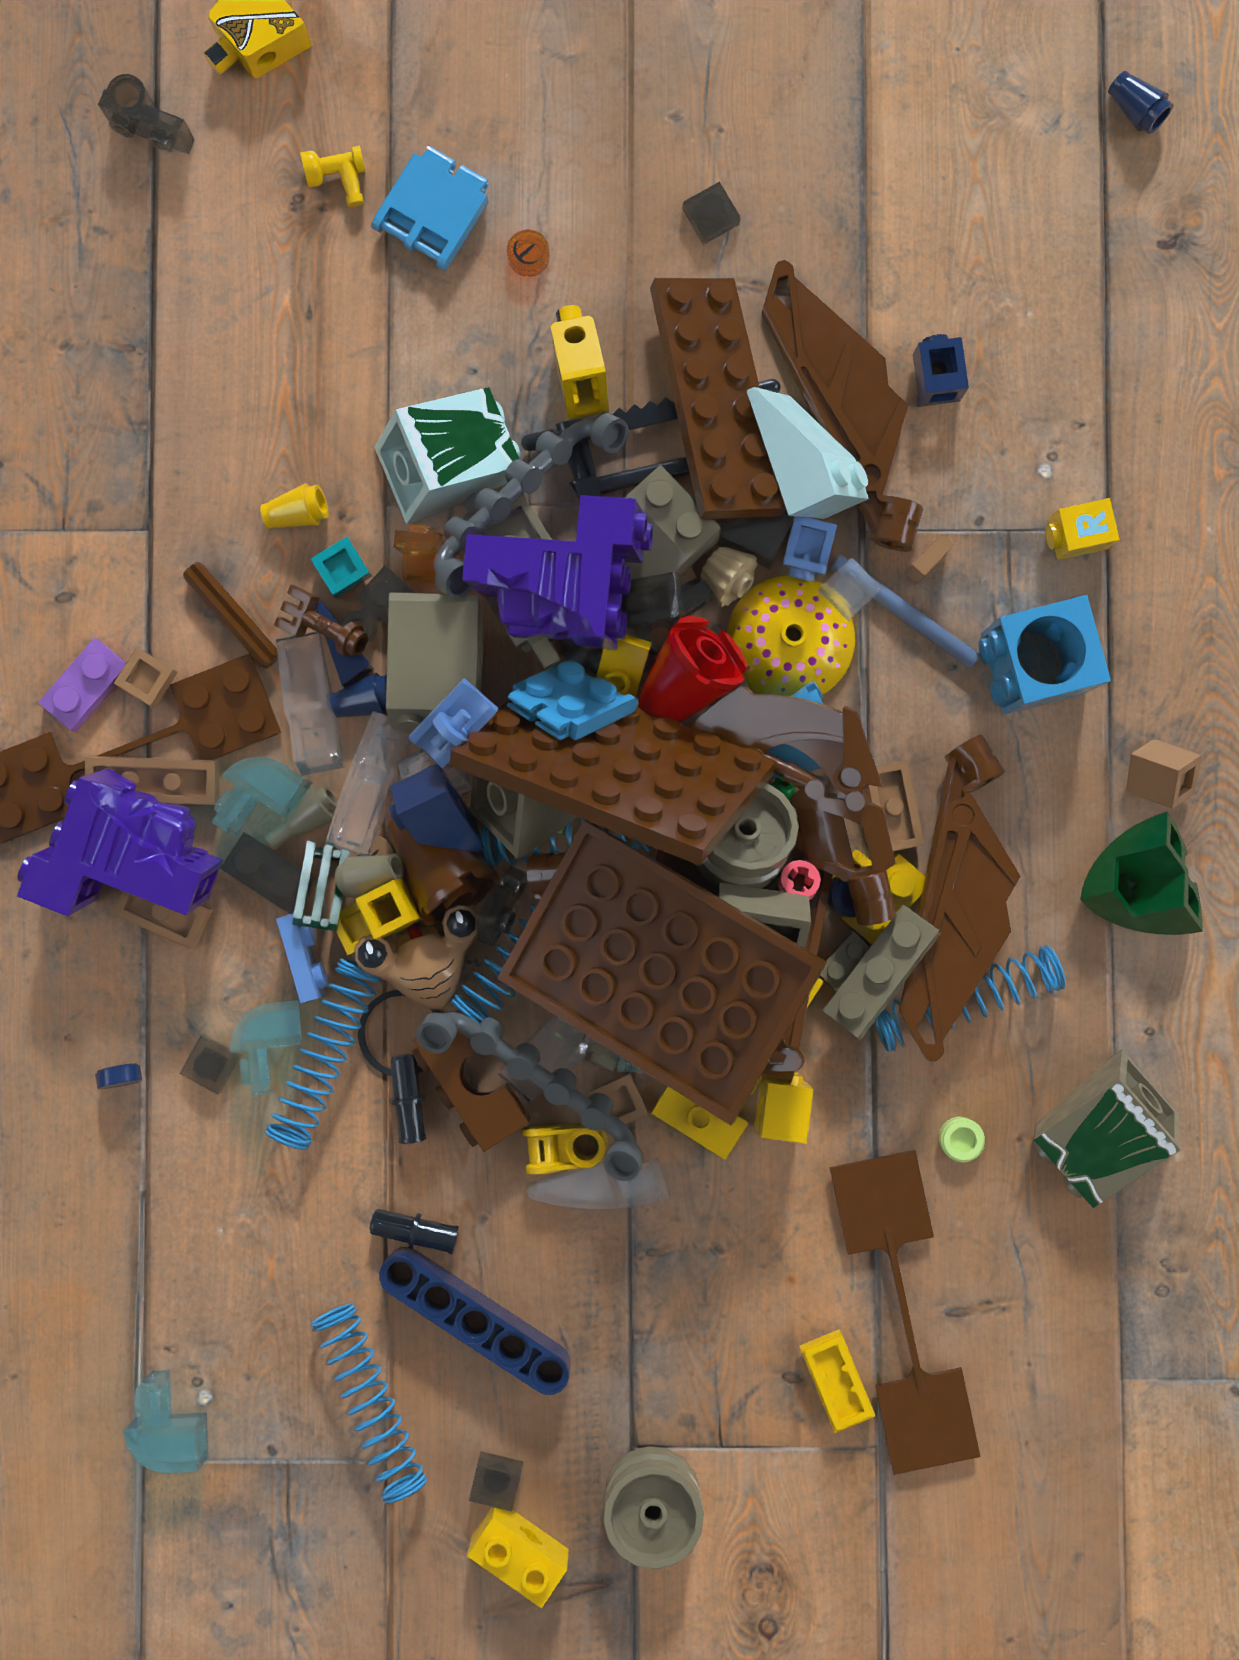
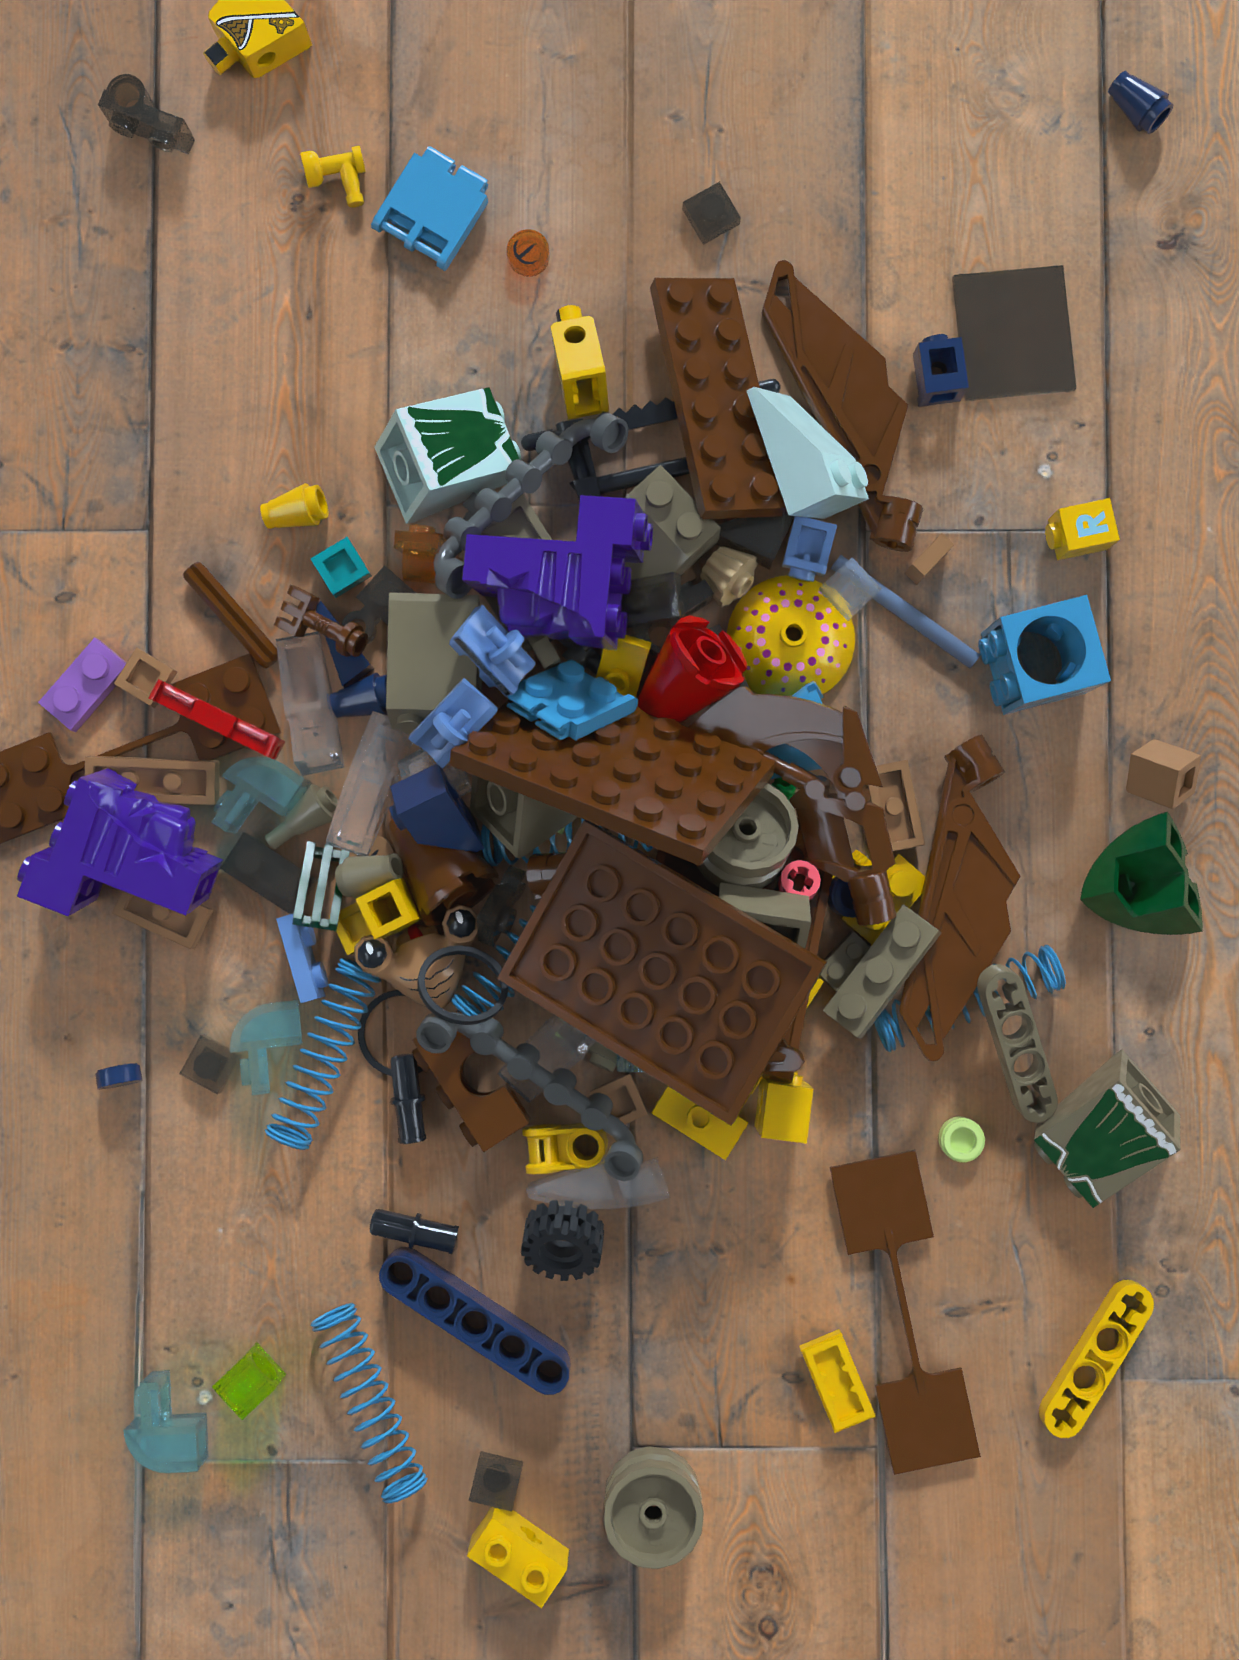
(216, 719): none -> red piece
(249, 1381): none -> clear neon green brick
(454, 1018): none -> black piece
(493, 650): none -> medium blue hips
(580, 1246): none -> black tyre
(1015, 332): none -> clear smoke piece
(1021, 1042): none -> dark tan beam
(1088, 1354): none -> yellow beam

